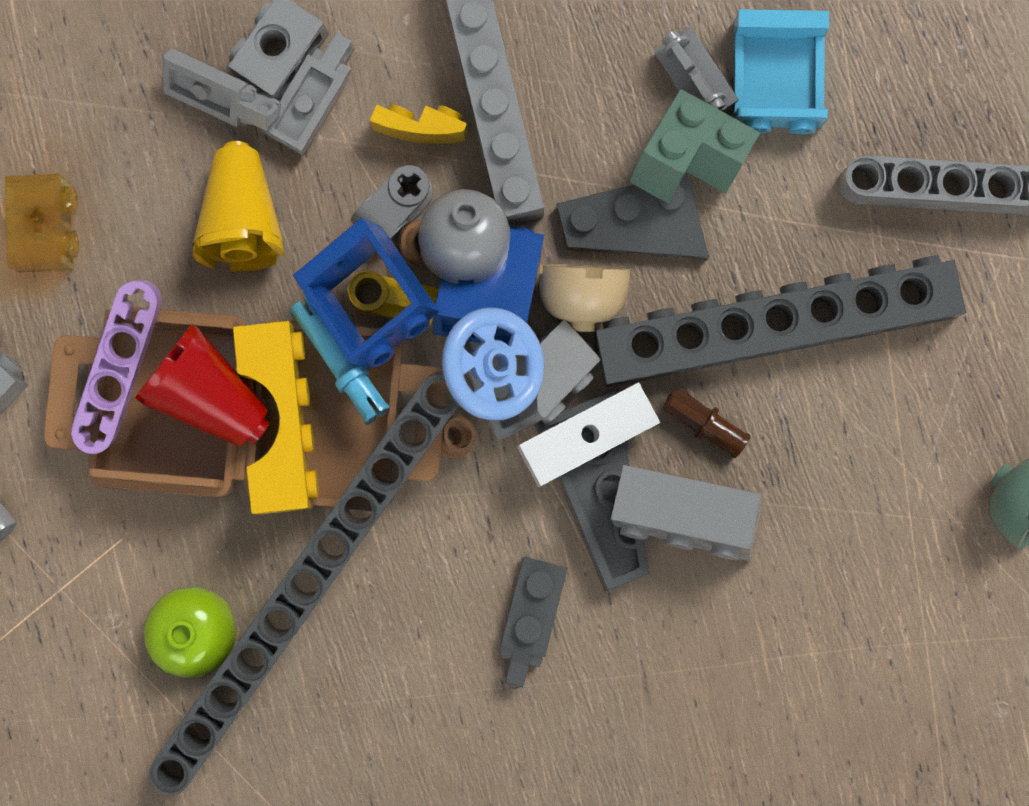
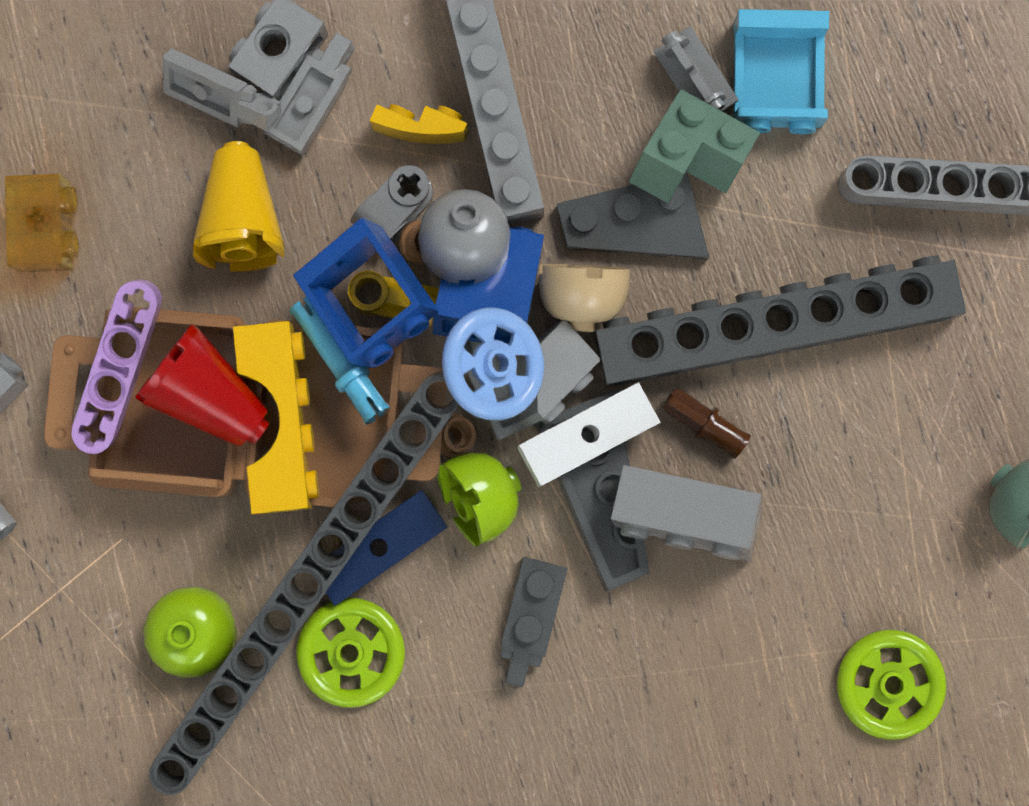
(372, 683): none -> lime plate
(404, 532): none -> dark blue tile
(481, 494): none -> lime cylinder
(912, 652): none -> lime plate

